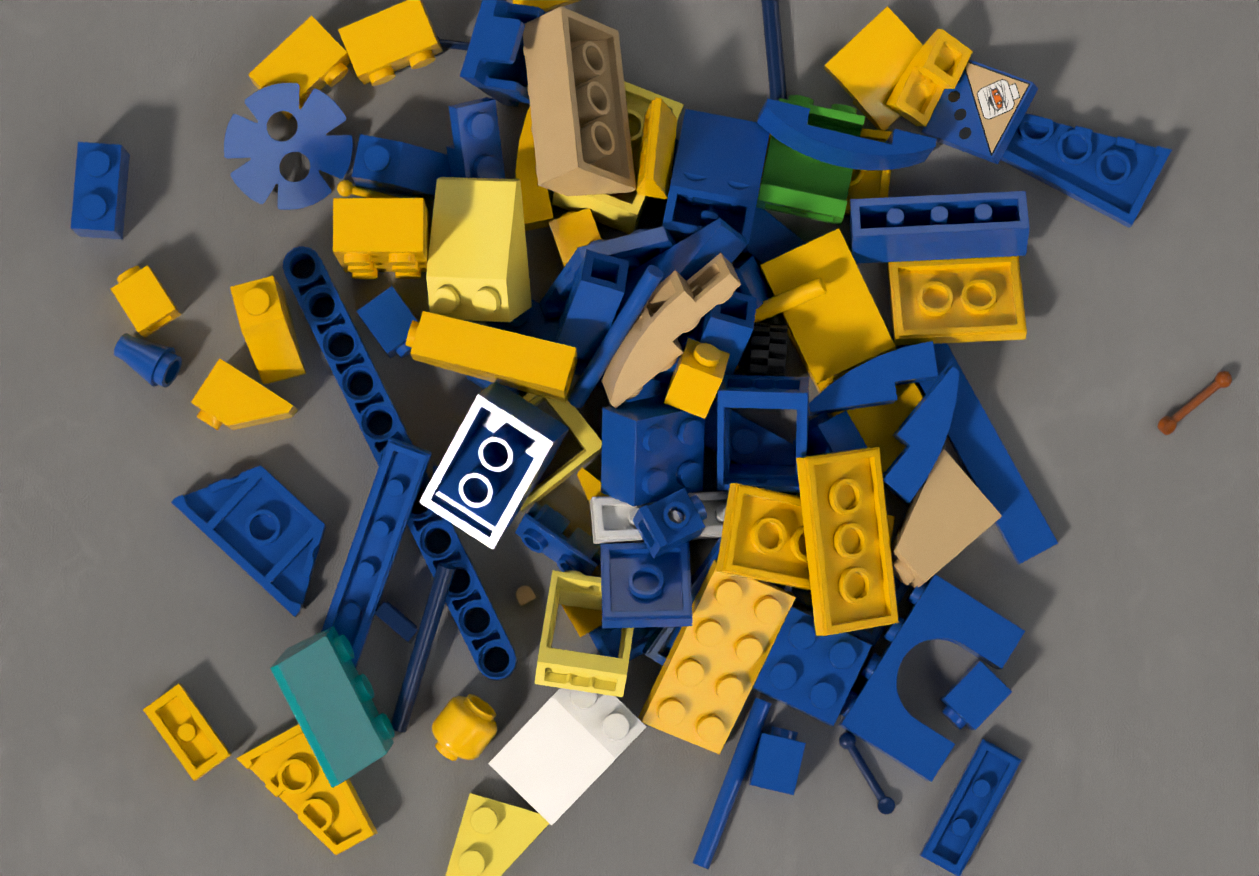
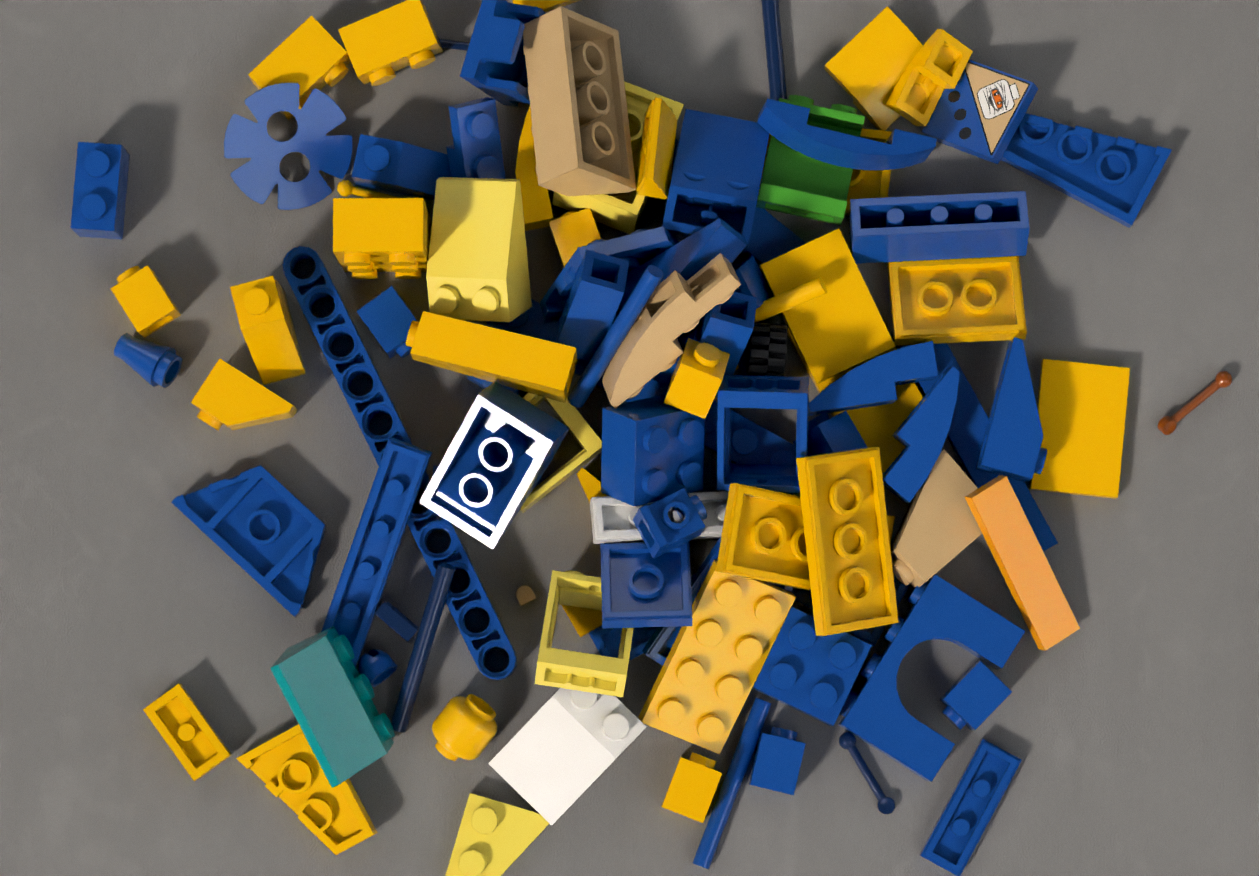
(376, 666): none -> blue hinge
(542, 532): blue hinge -> none
(692, 787): none -> yellow brick
(1014, 426): none -> blue slope
(1022, 562): none -> light orange tile
(1081, 427): none -> yellow tile

